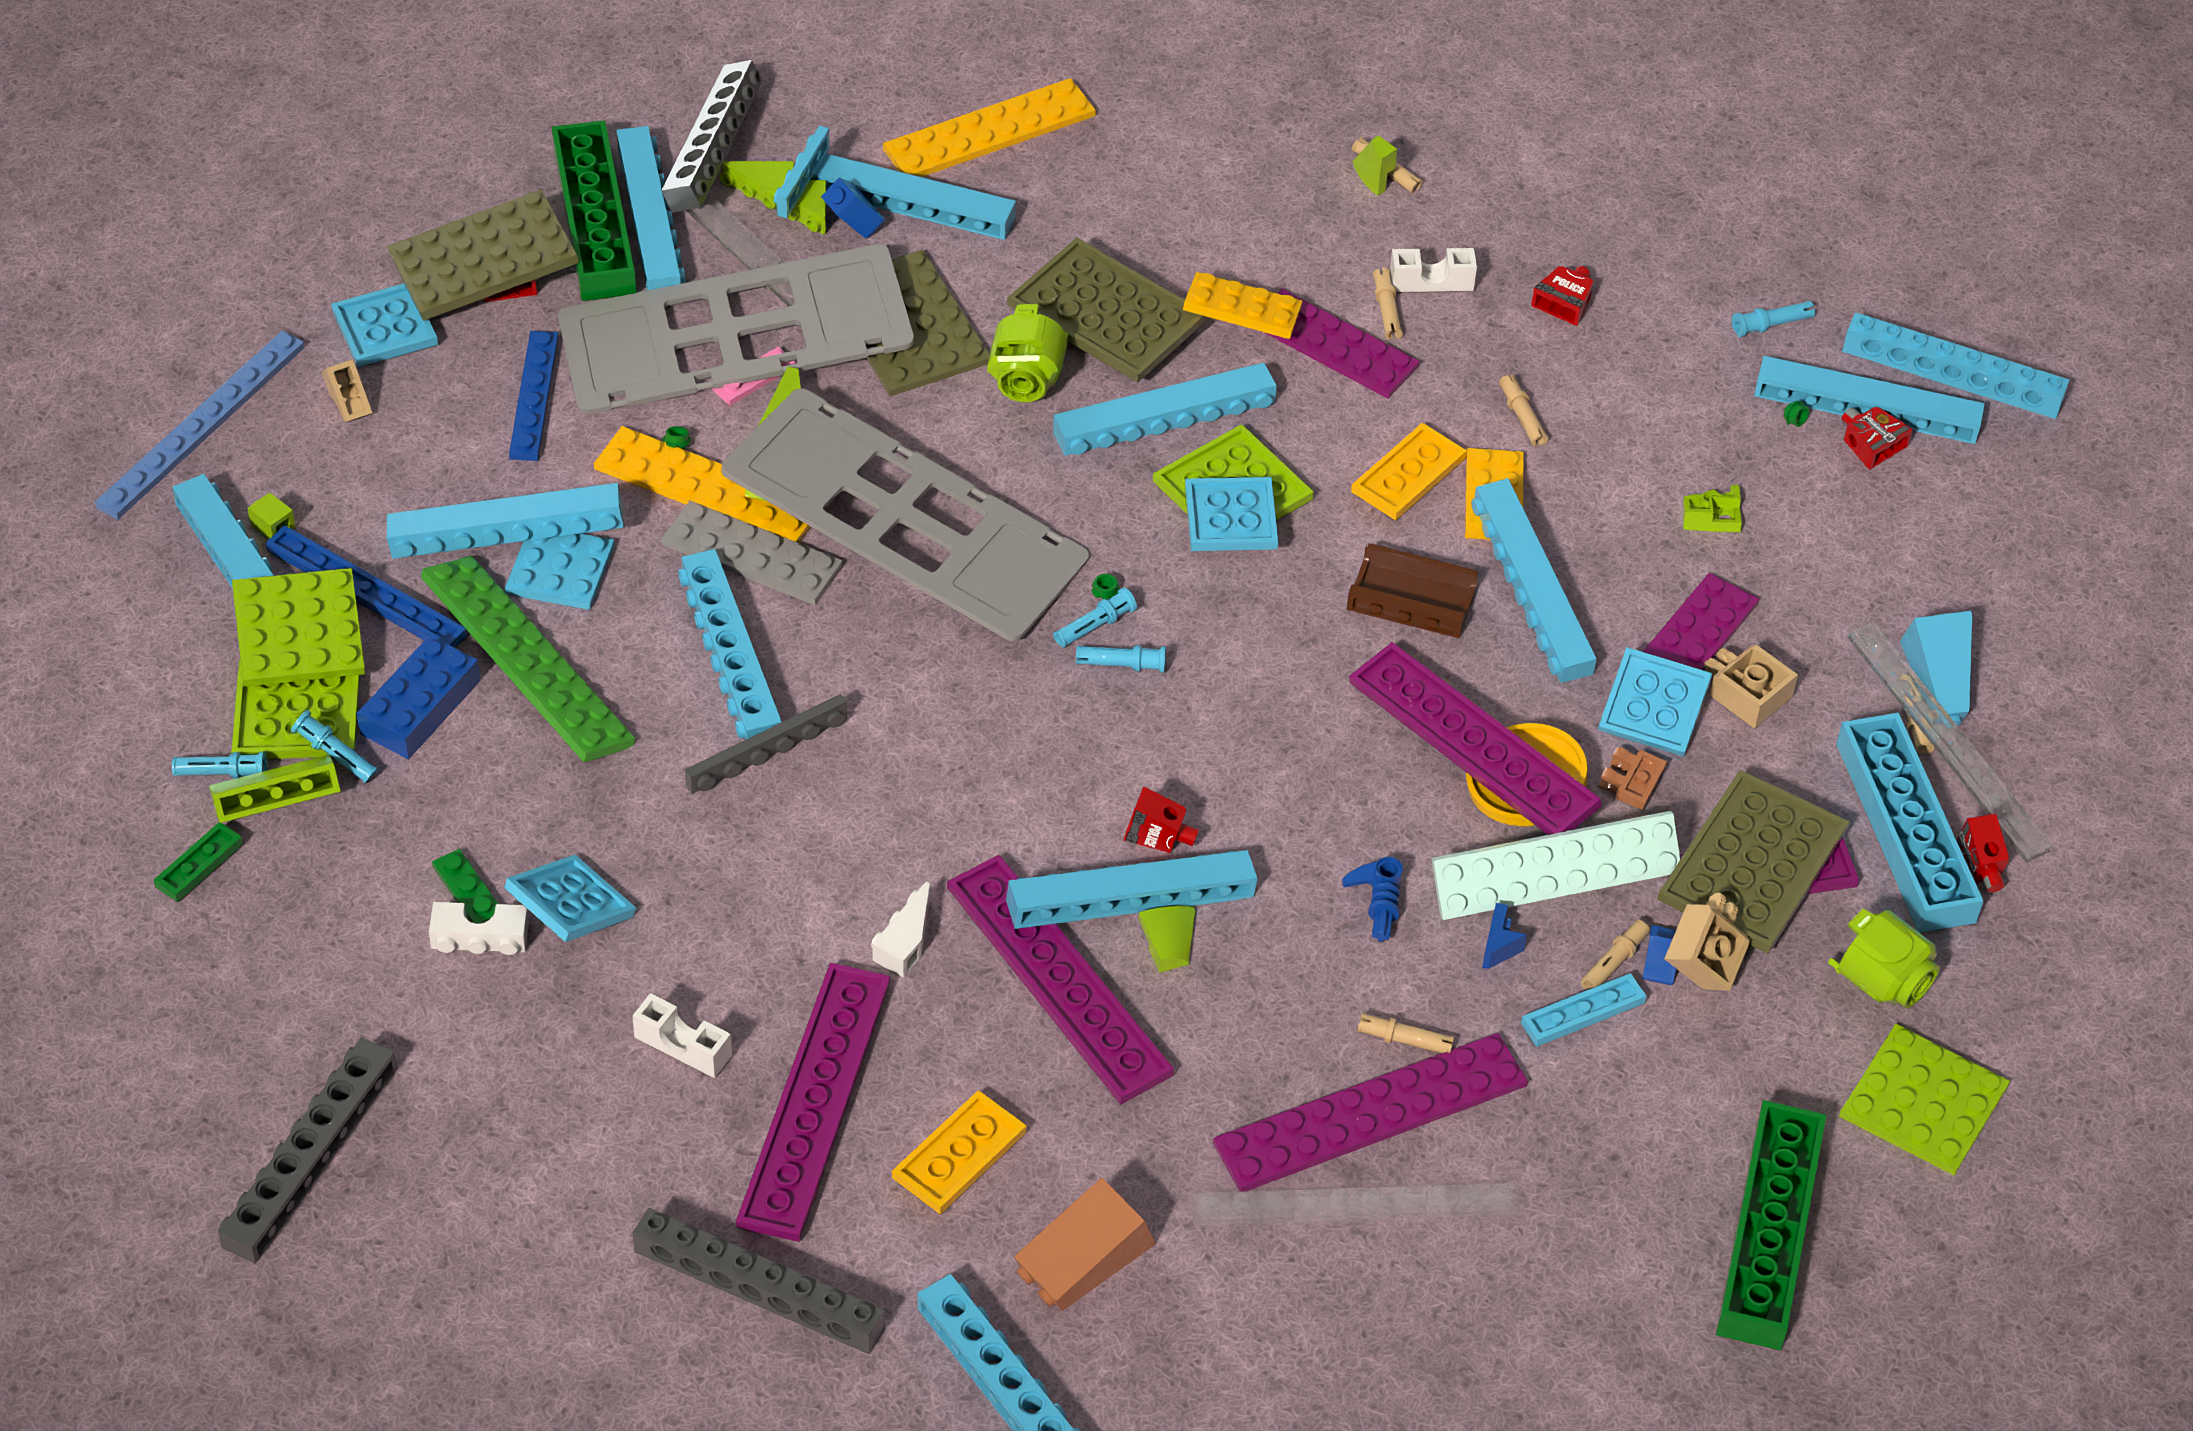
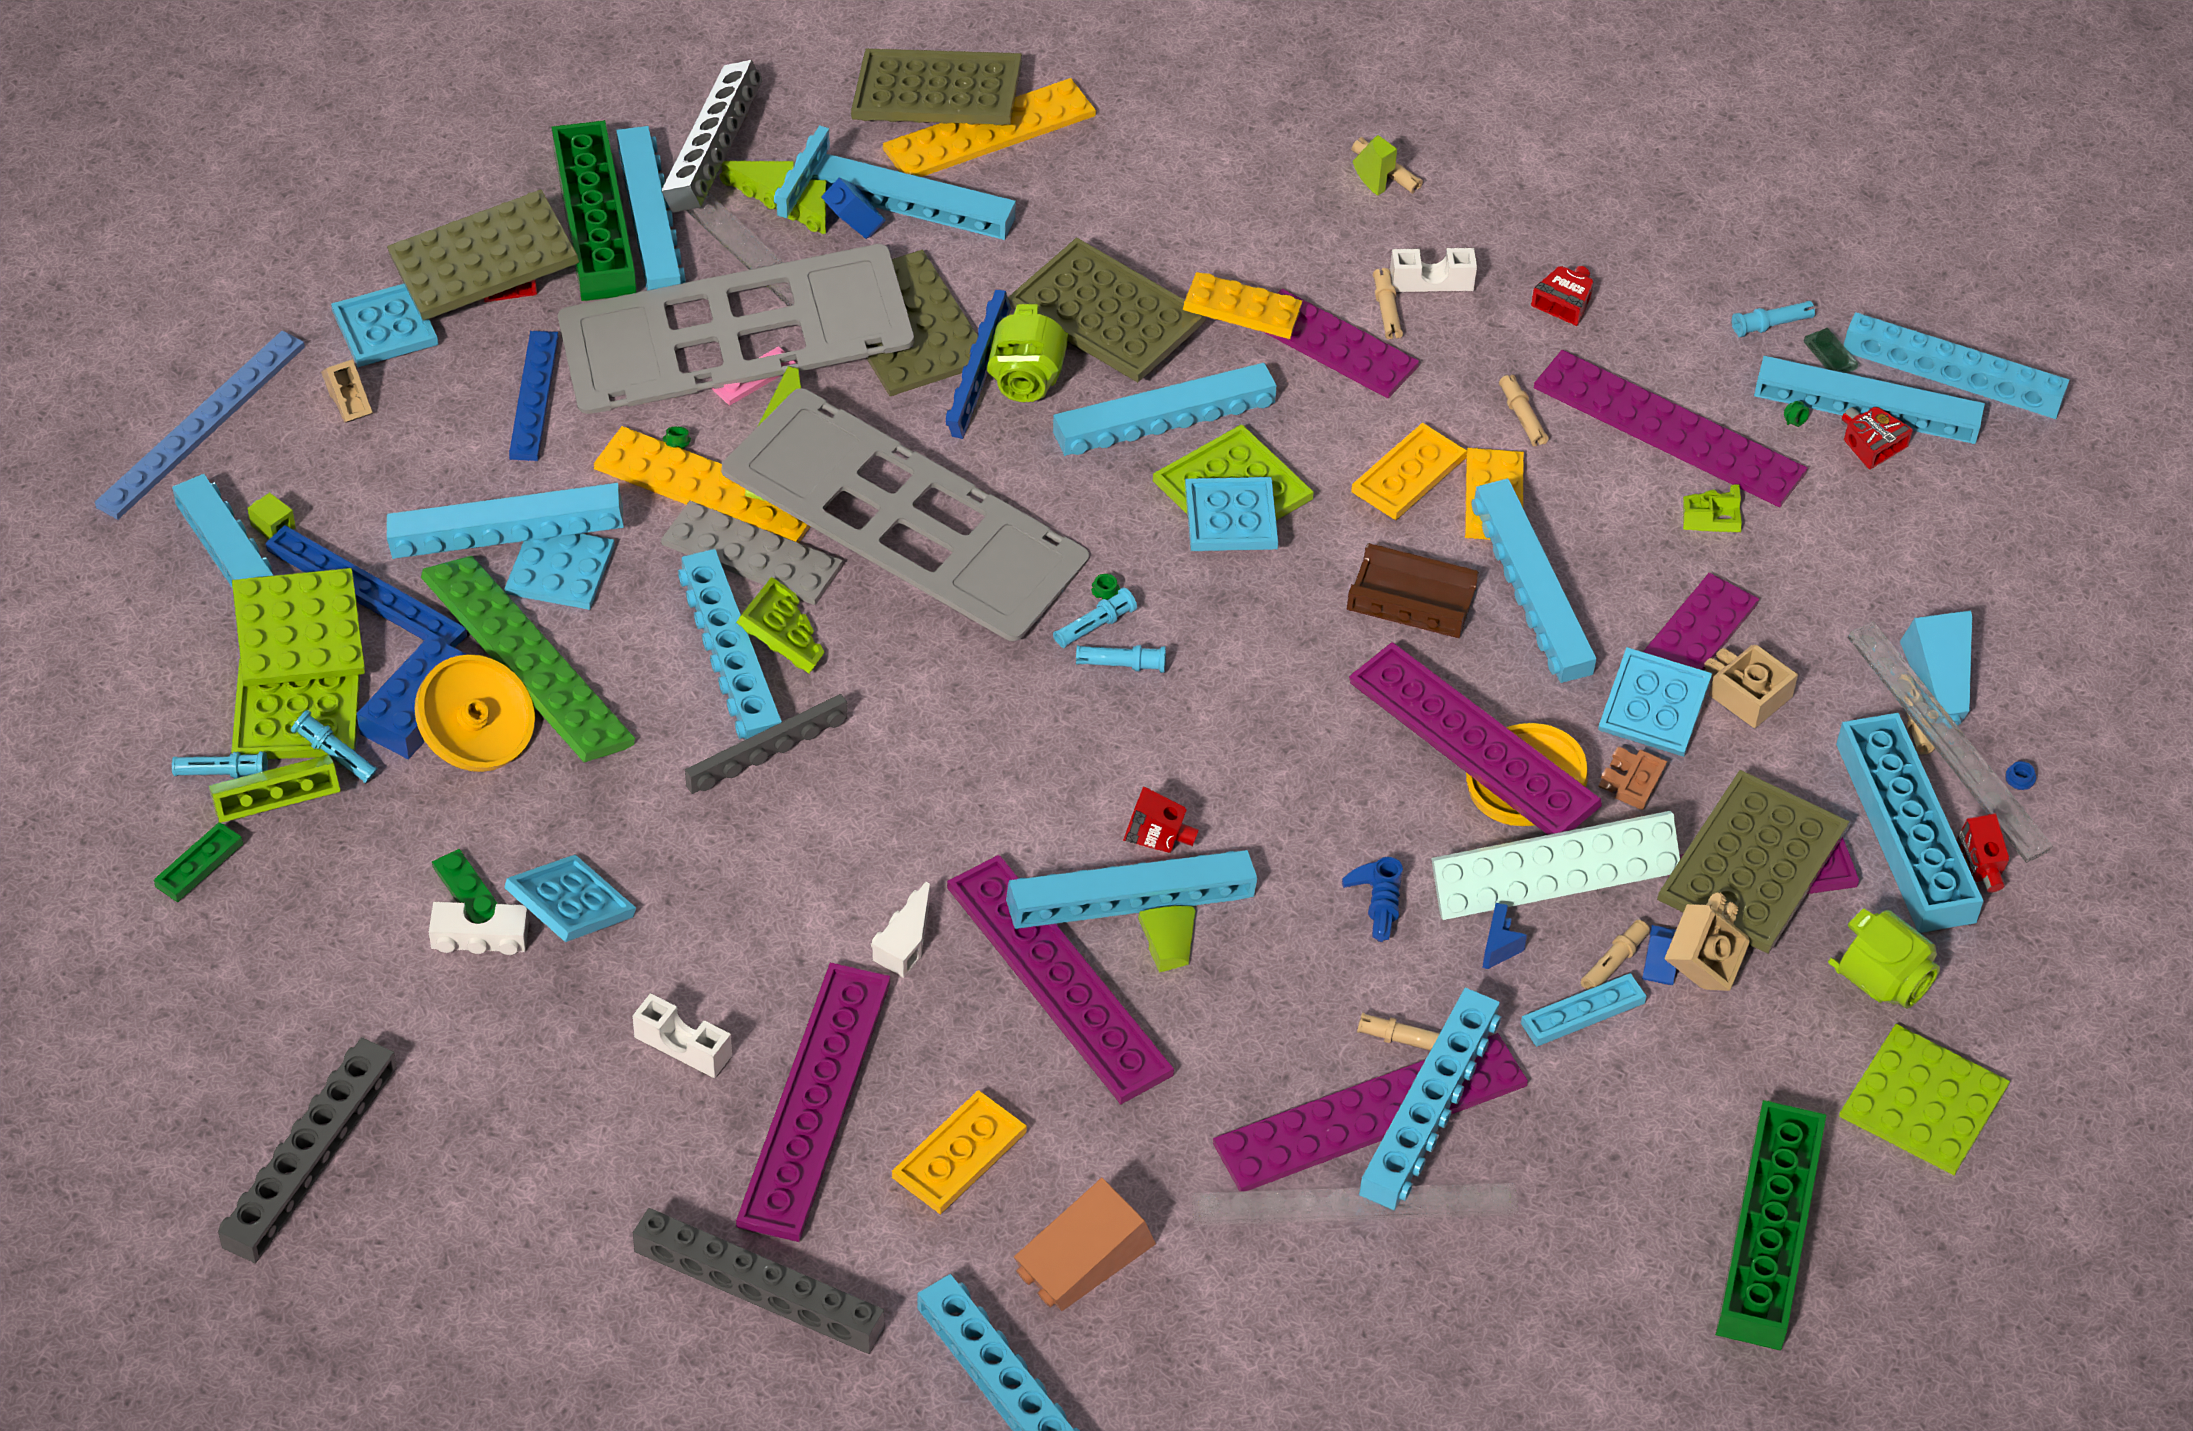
(474, 713): none -> yellow dish
(780, 625): none -> lime plate
(937, 86): none -> olive plate
(976, 371): none -> blue plate
(1390, 1187): none -> medium azure brick
(1671, 428): none -> magenta plate
(1830, 351): none -> clear green plate
(2023, 769): none -> blue plate

